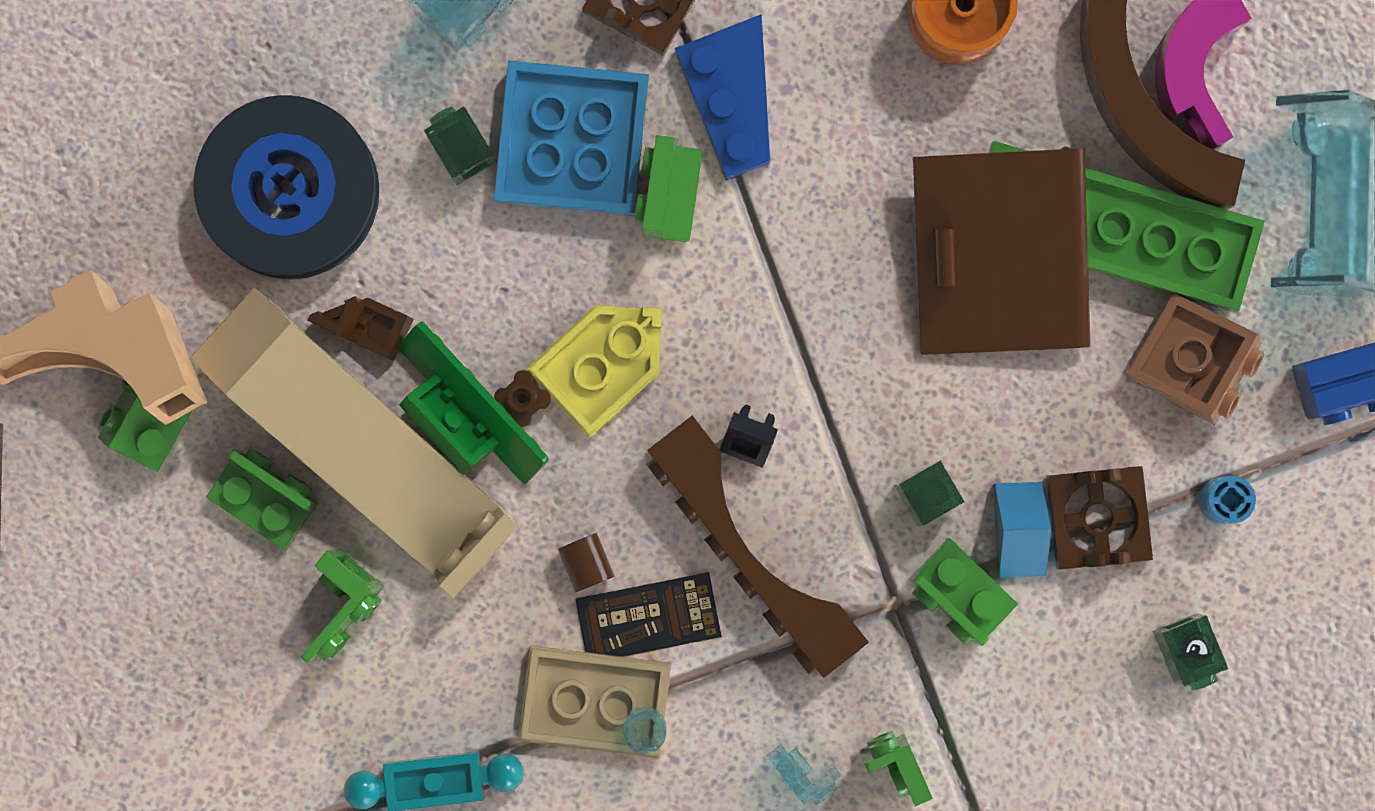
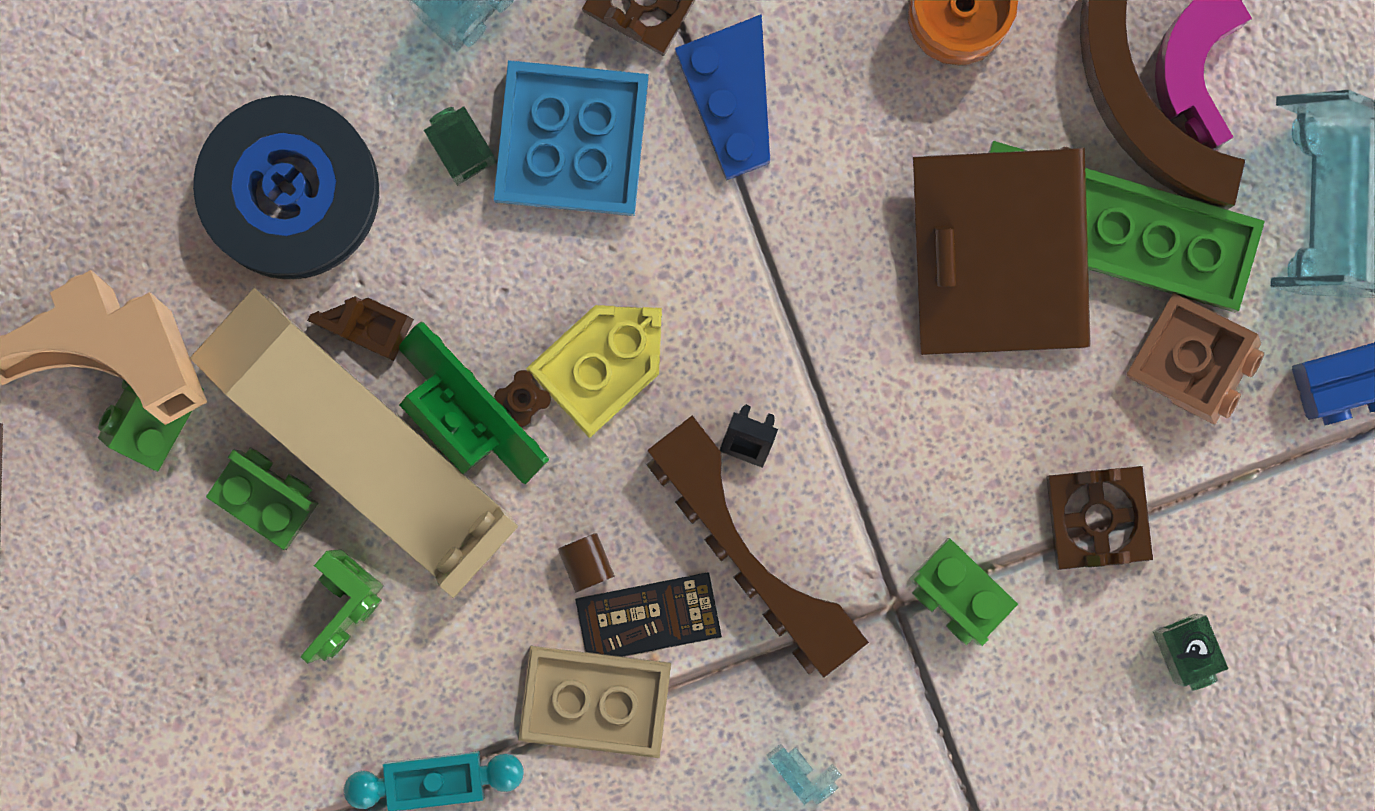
(650, 744): clear light blue bush -> none
(672, 190): bright green bracket -> none
(904, 769): bright green bracket -> none
(929, 493): clear green brick -> none
(1021, 529): dark azure slope -> none
(1216, 499): dark azure wheel -> none

